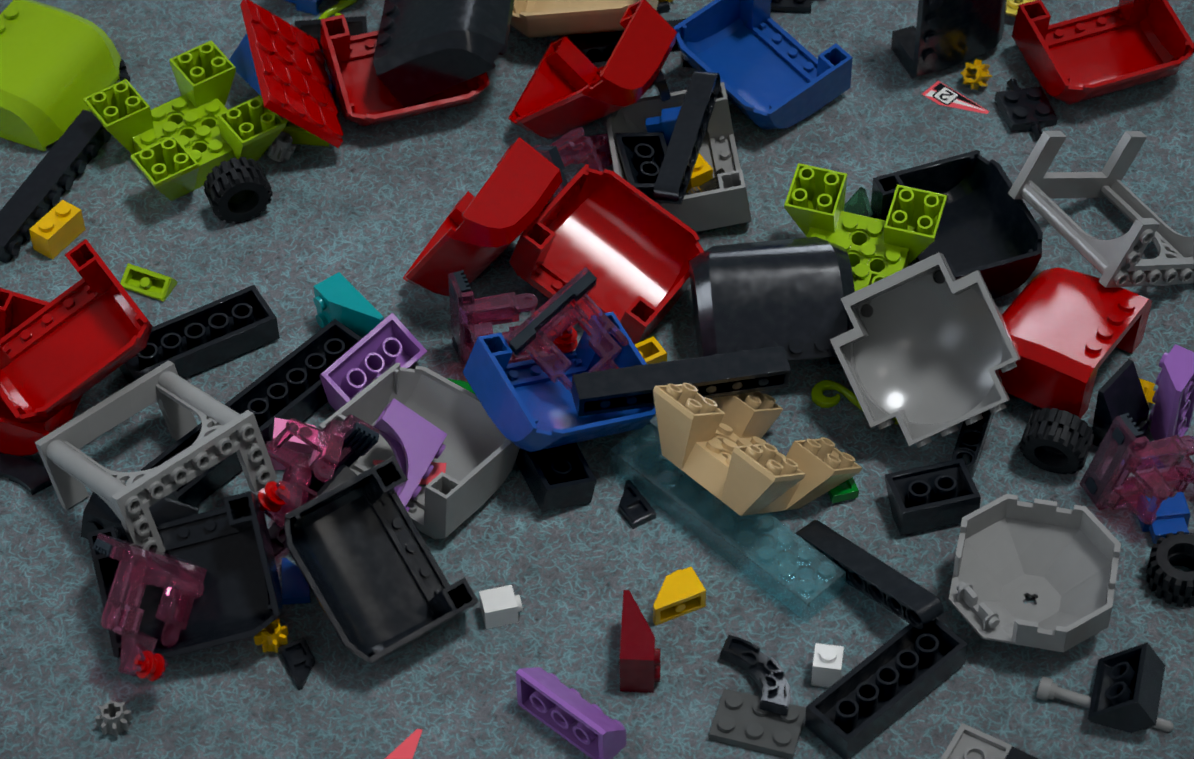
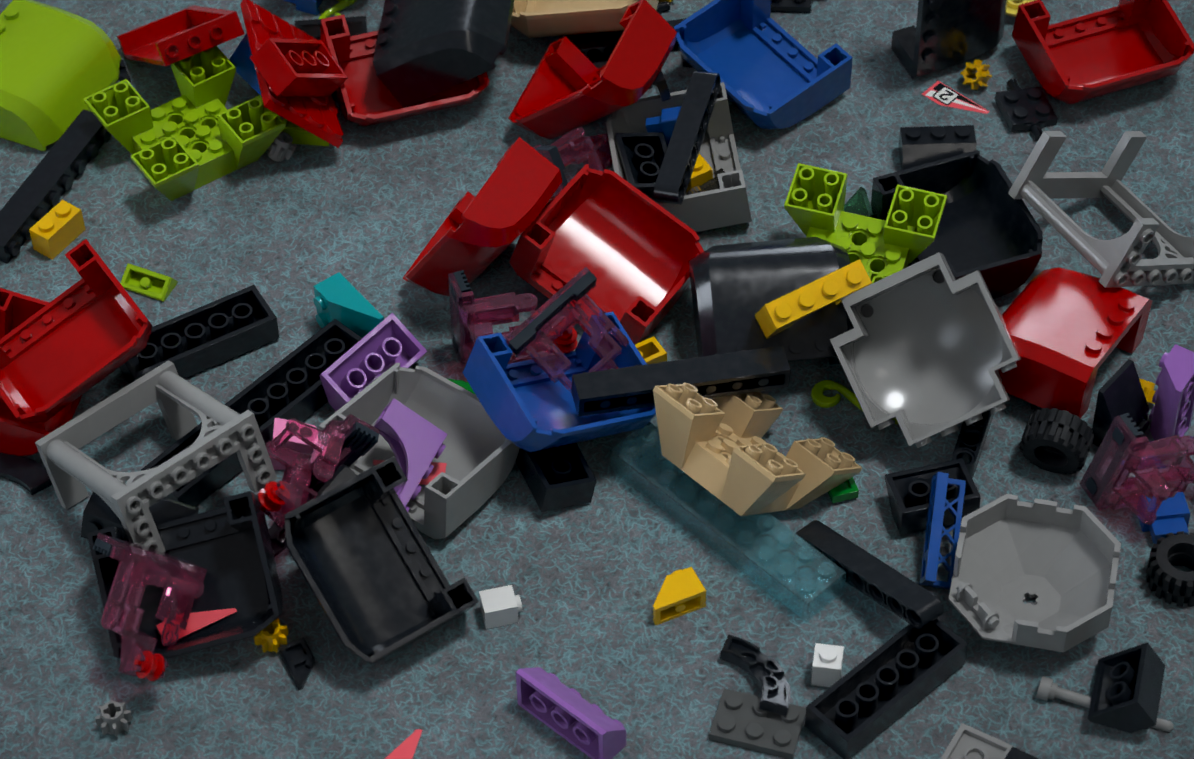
(180, 35): none -> red panel
(200, 619): none -> coral sticker
(238, 190): black tyre -> none
(294, 586): blue tile -> none
(298, 68): none -> red brick
(635, 507): black tile -> none
(638, 655): dark red slope -> none
(792, 307): none -> yellow arch
(934, 143): none -> black slope
(936, 530): none -> blue fence

